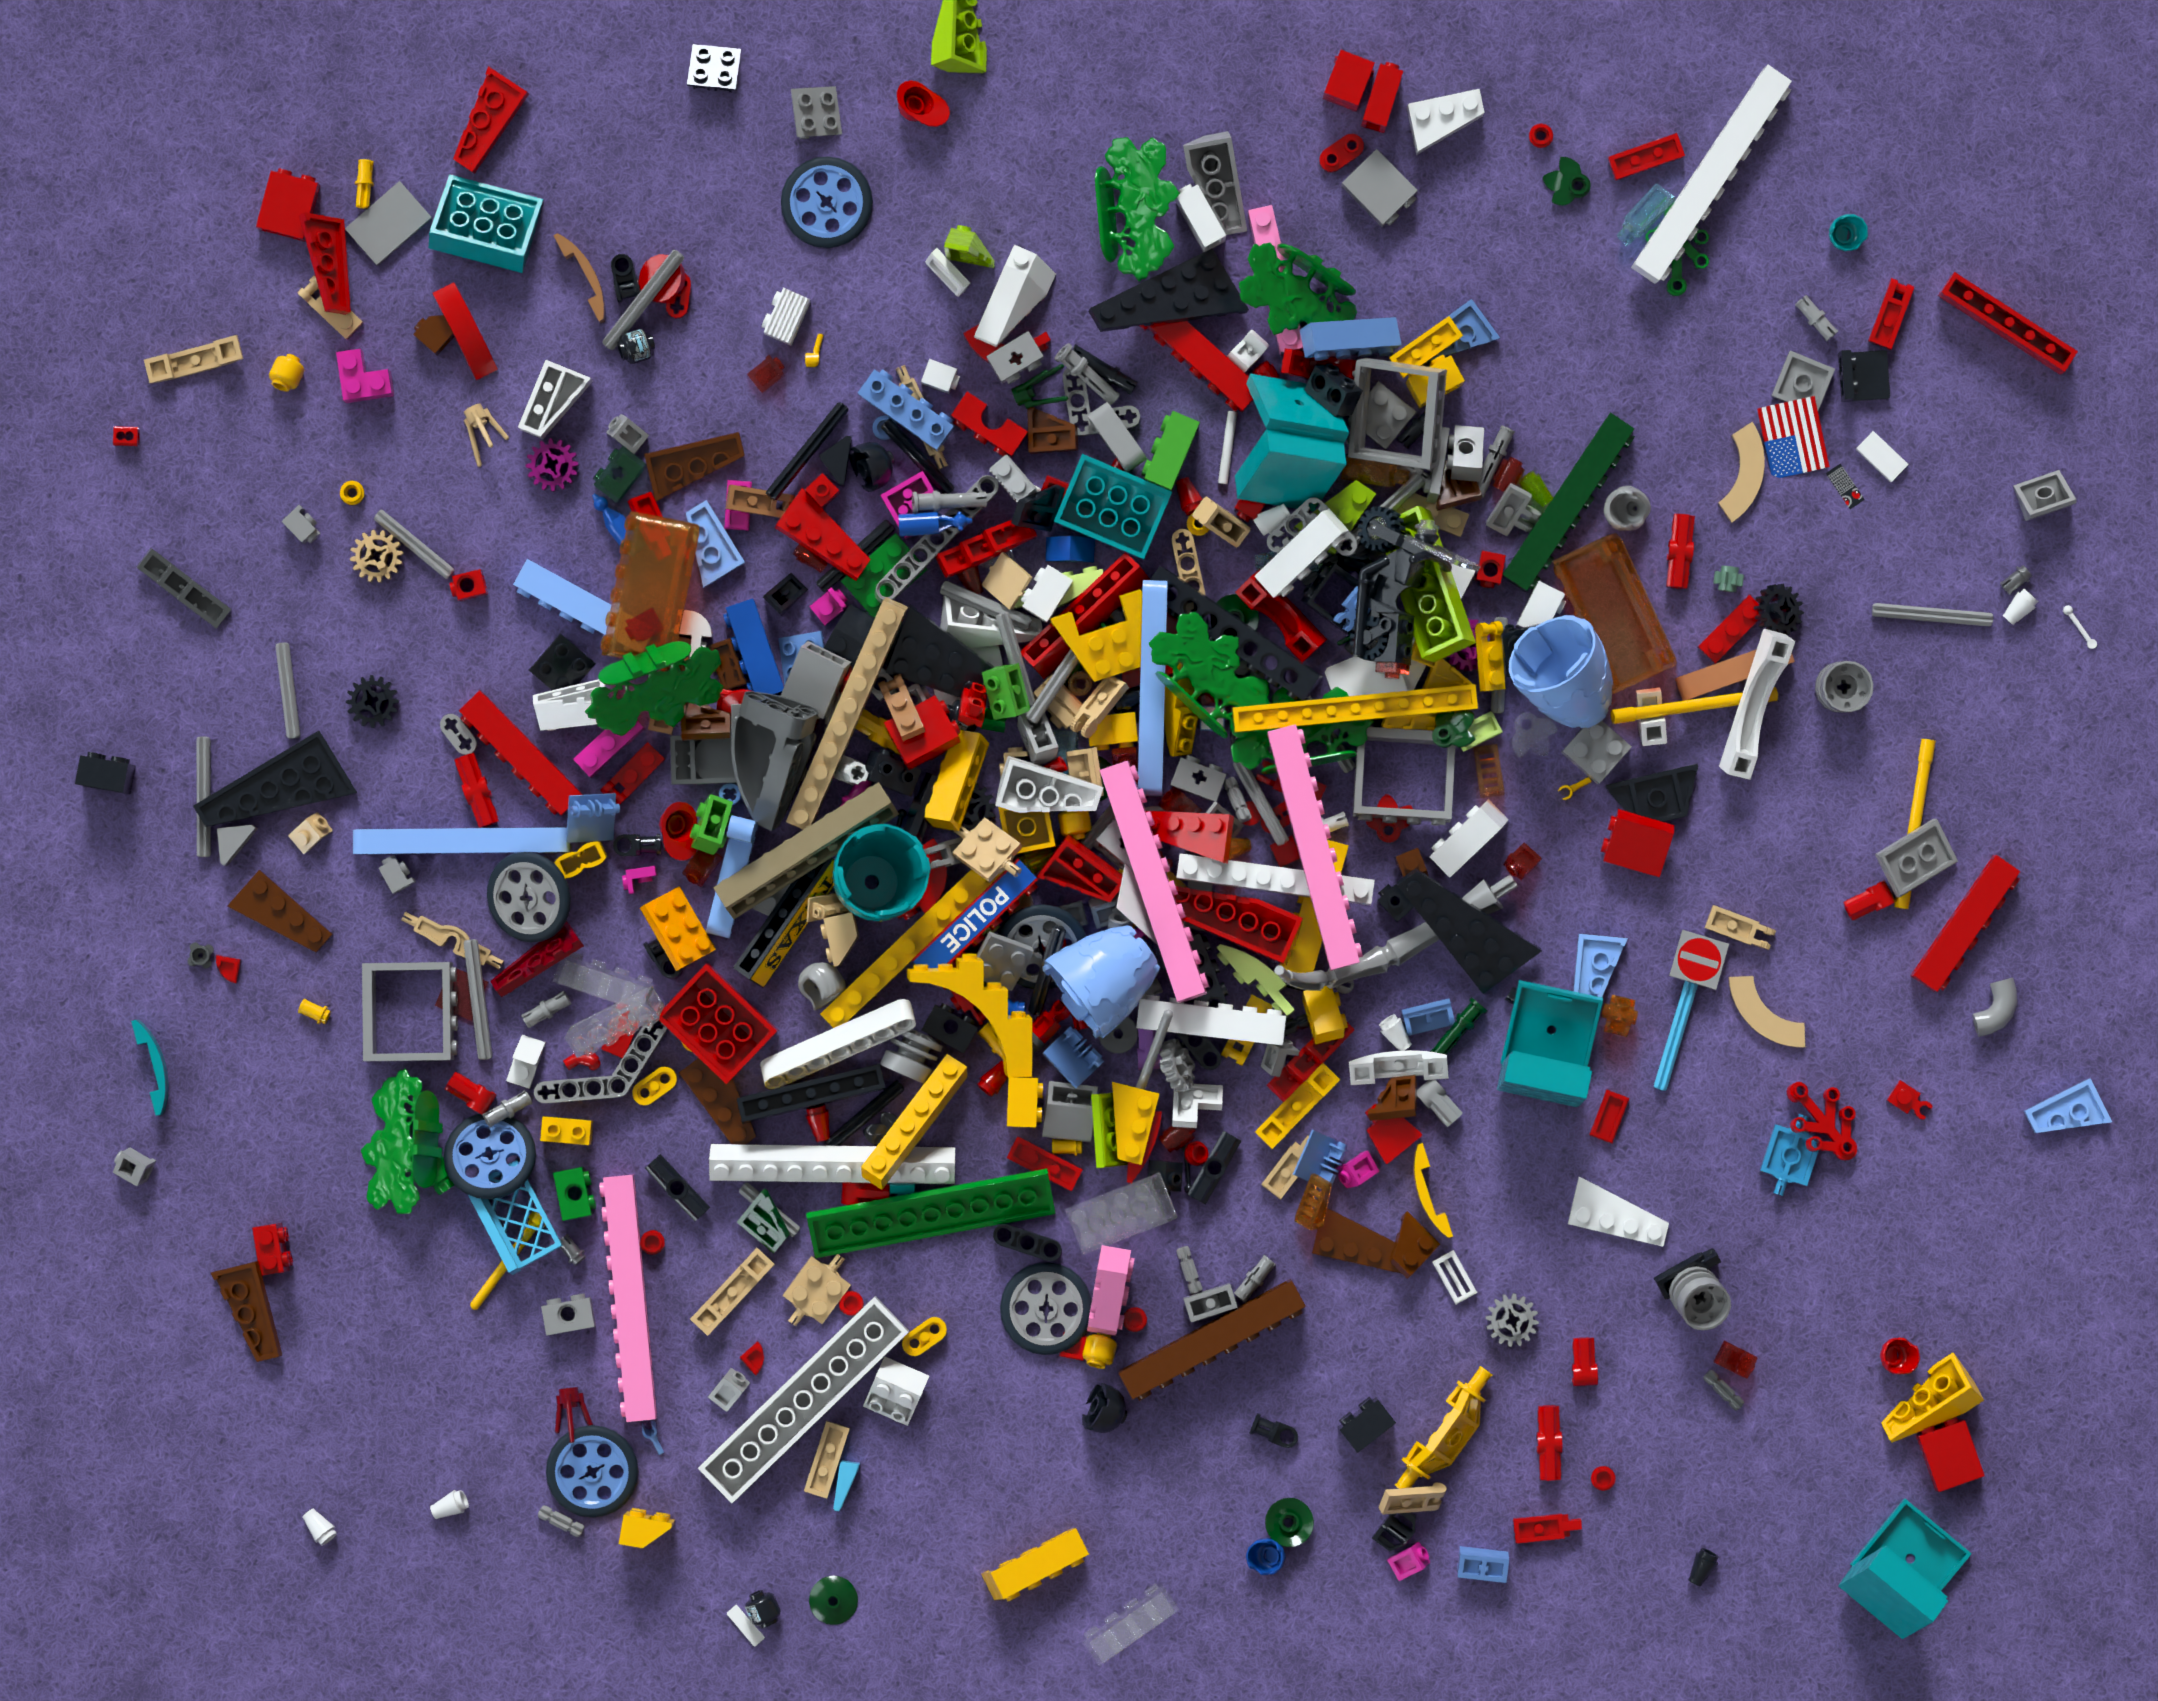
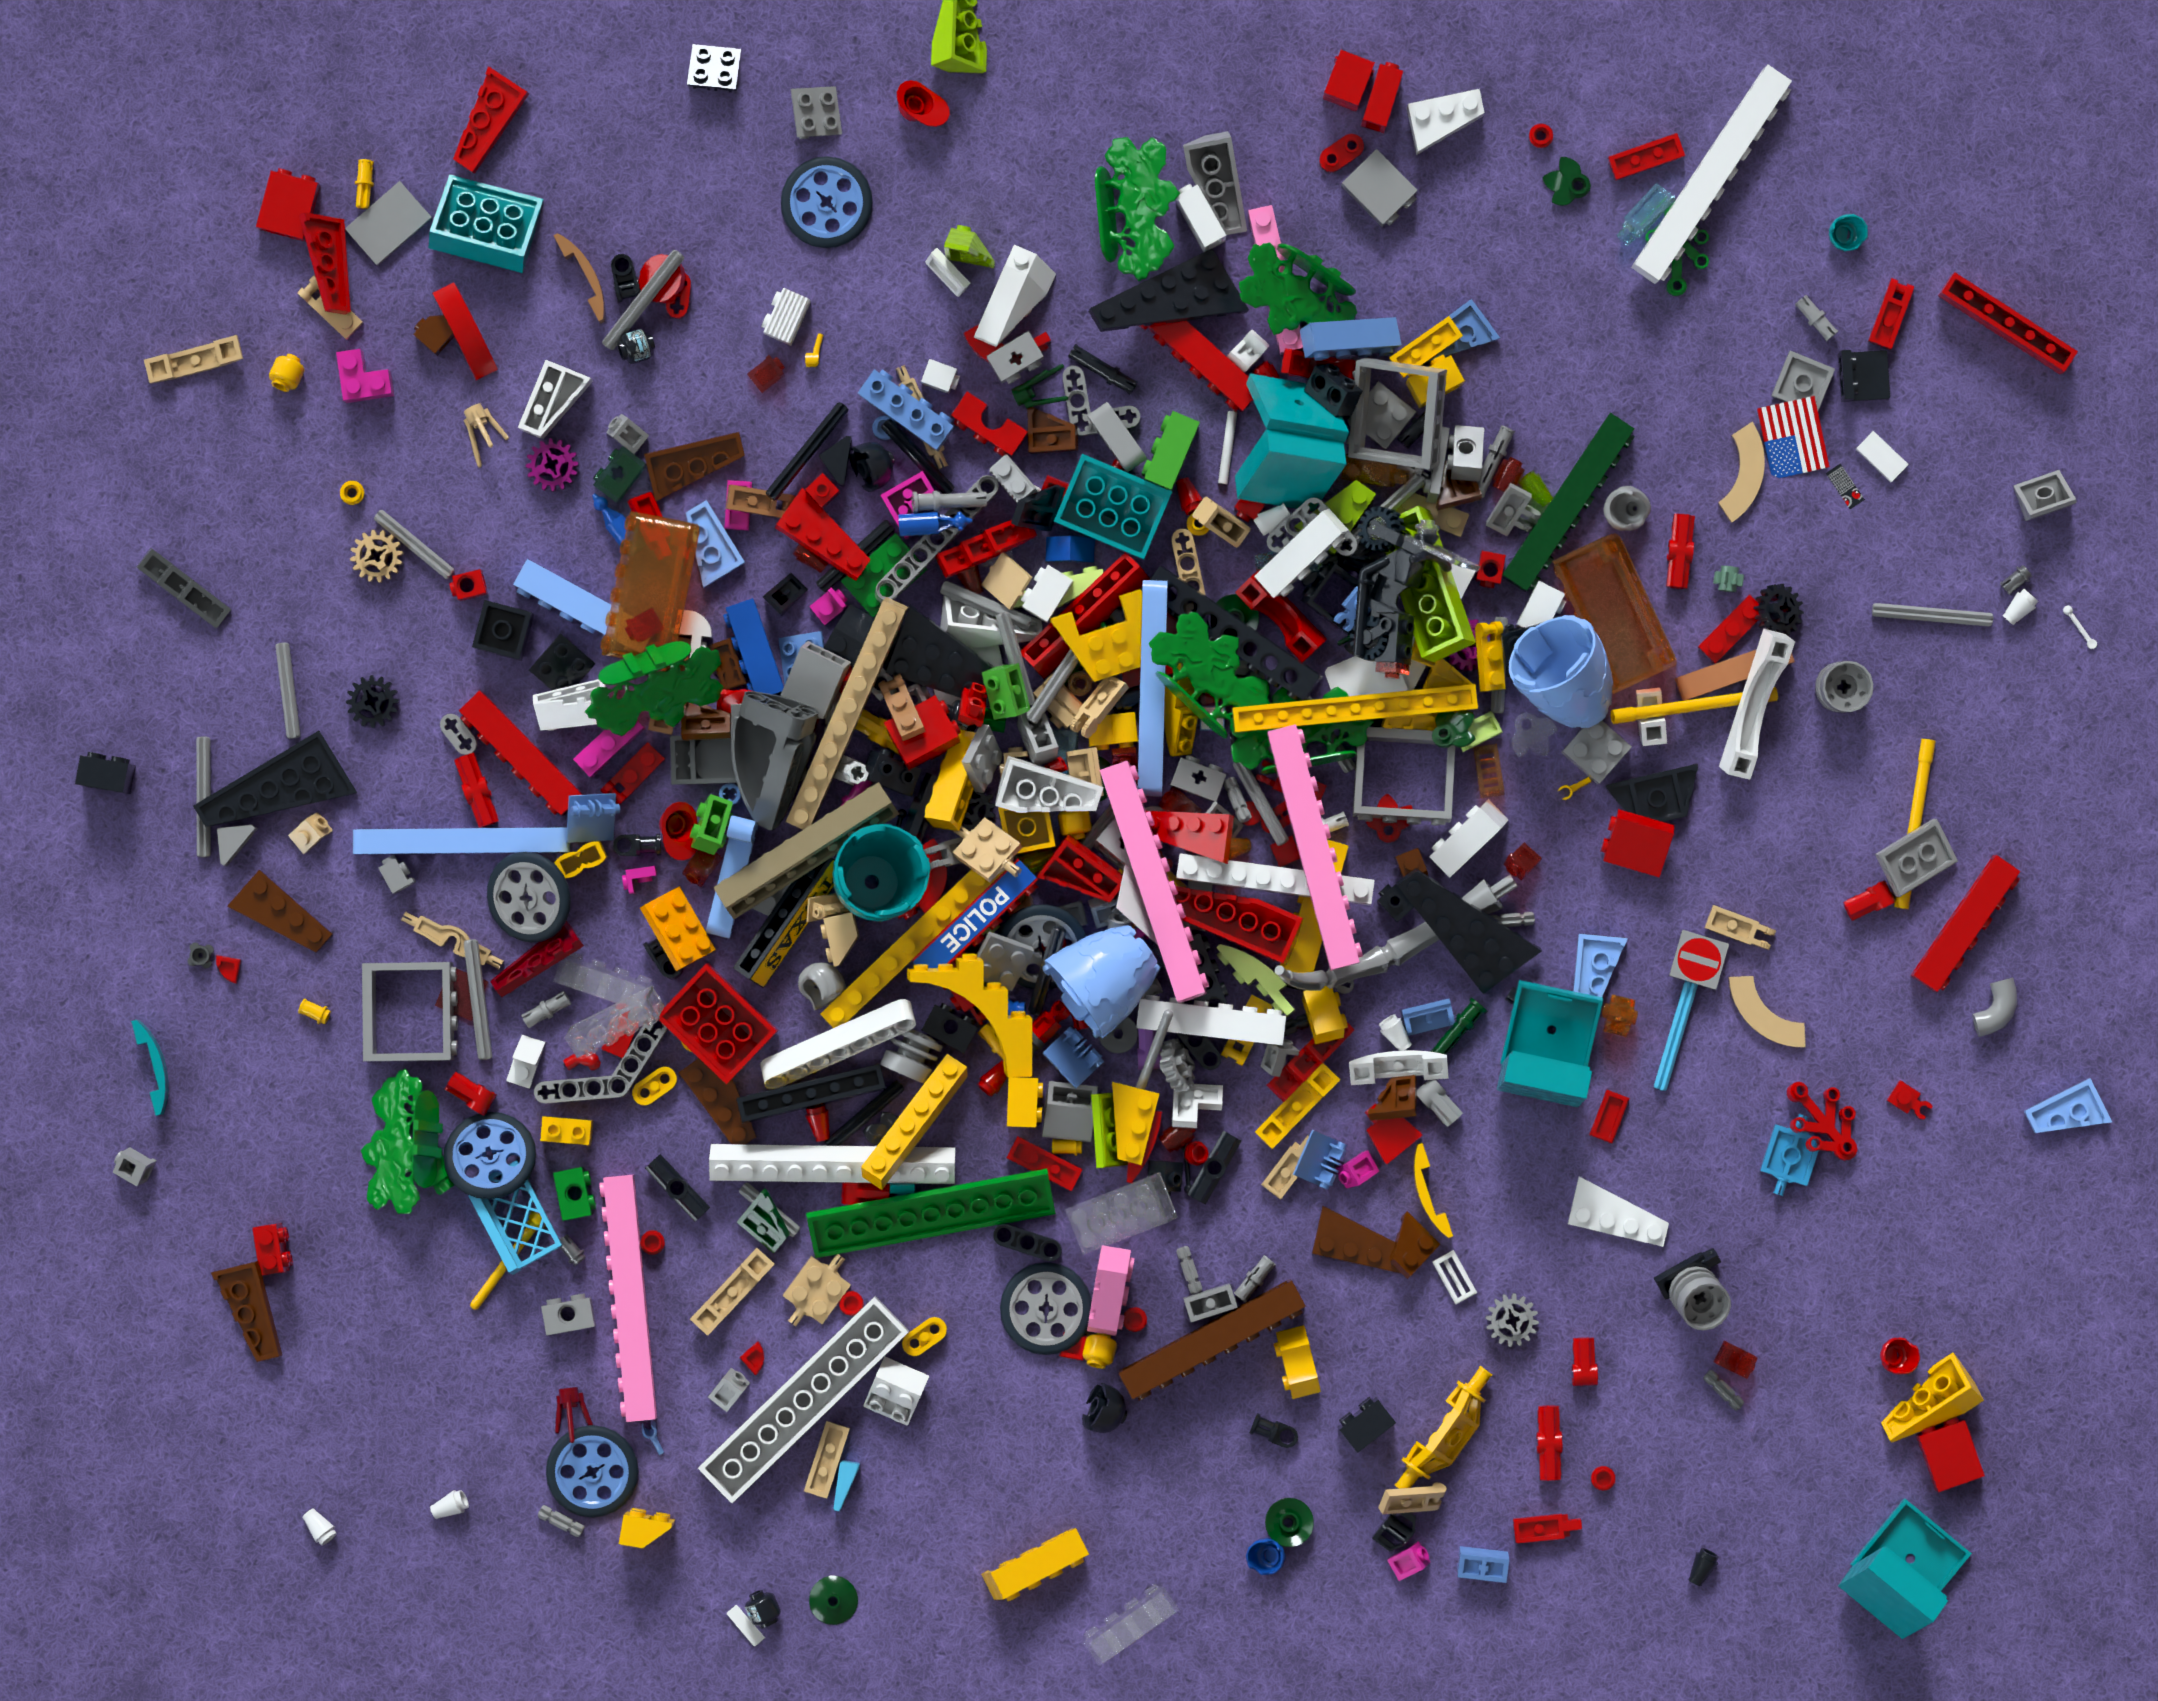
(126, 430): red piece -> none
(301, 525): light grey brick -> none
(503, 630): none -> black brick
(507, 1108): light grey pin -> none
(982, 758): none -> light grey plate
(1079, 367): light grey pin -> none
(1297, 1361): none -> yellow brick
(1309, 1217): clear orange slope -> none
(1516, 919): none -> light grey axle

